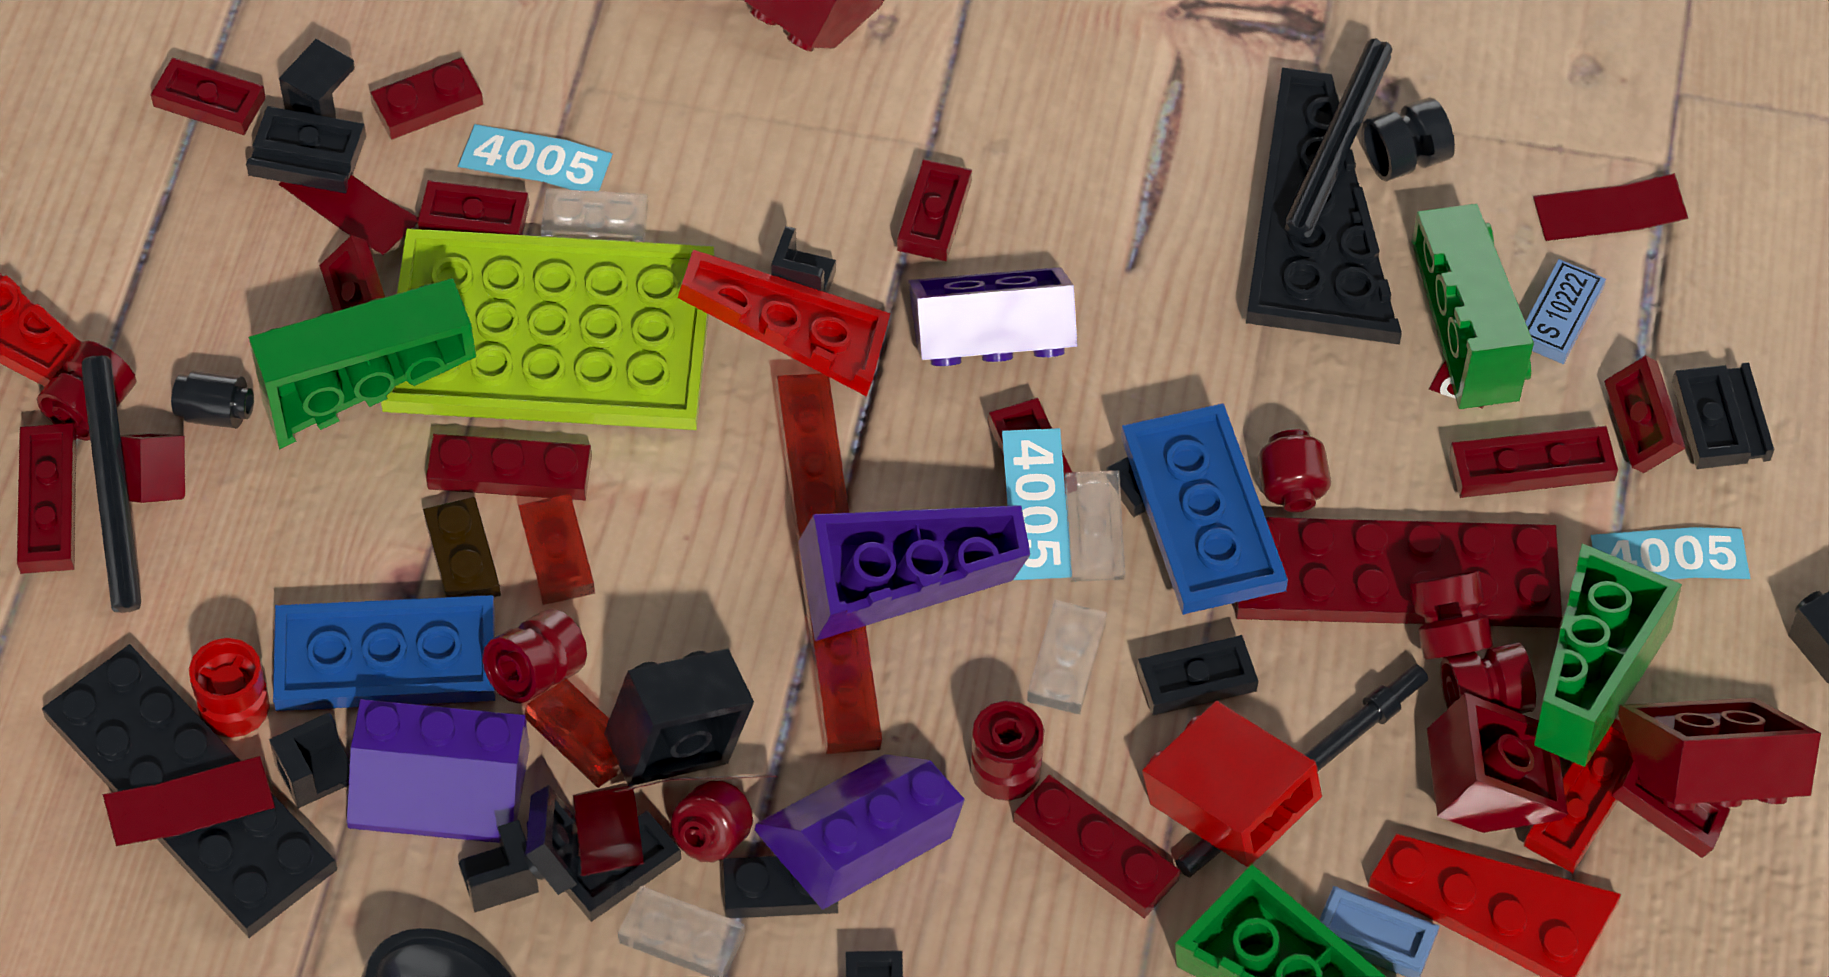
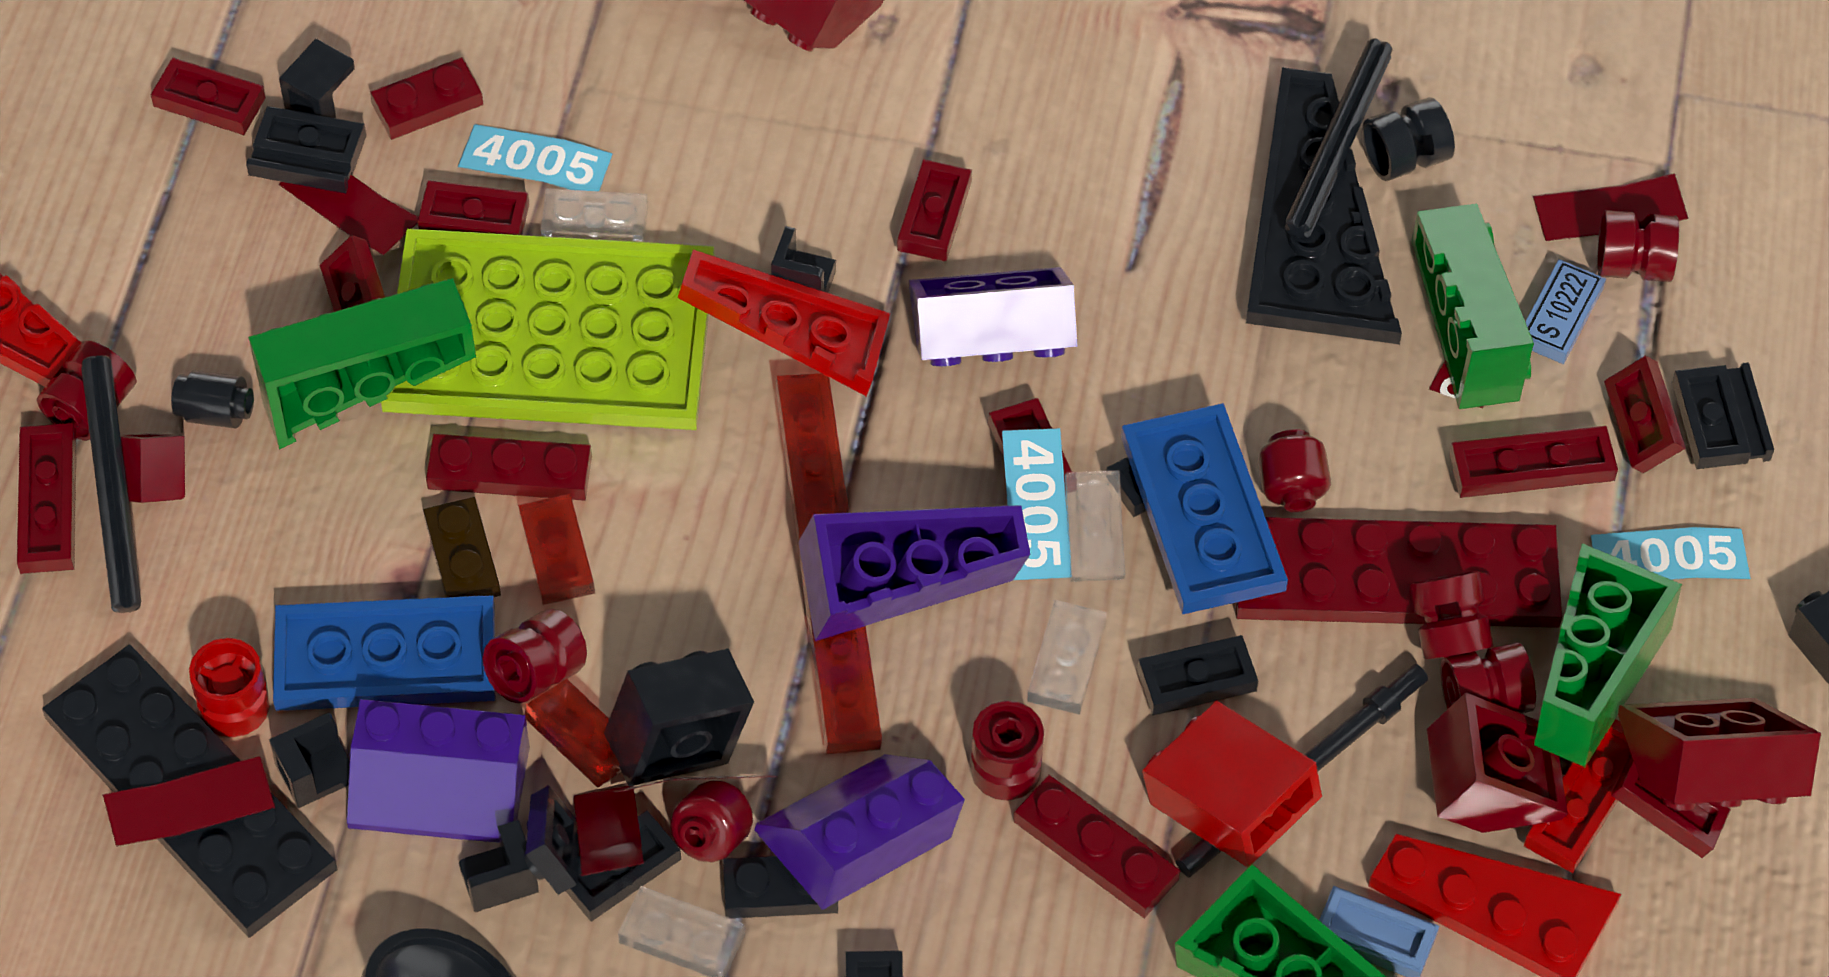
(1637, 246): none -> dark red wheel

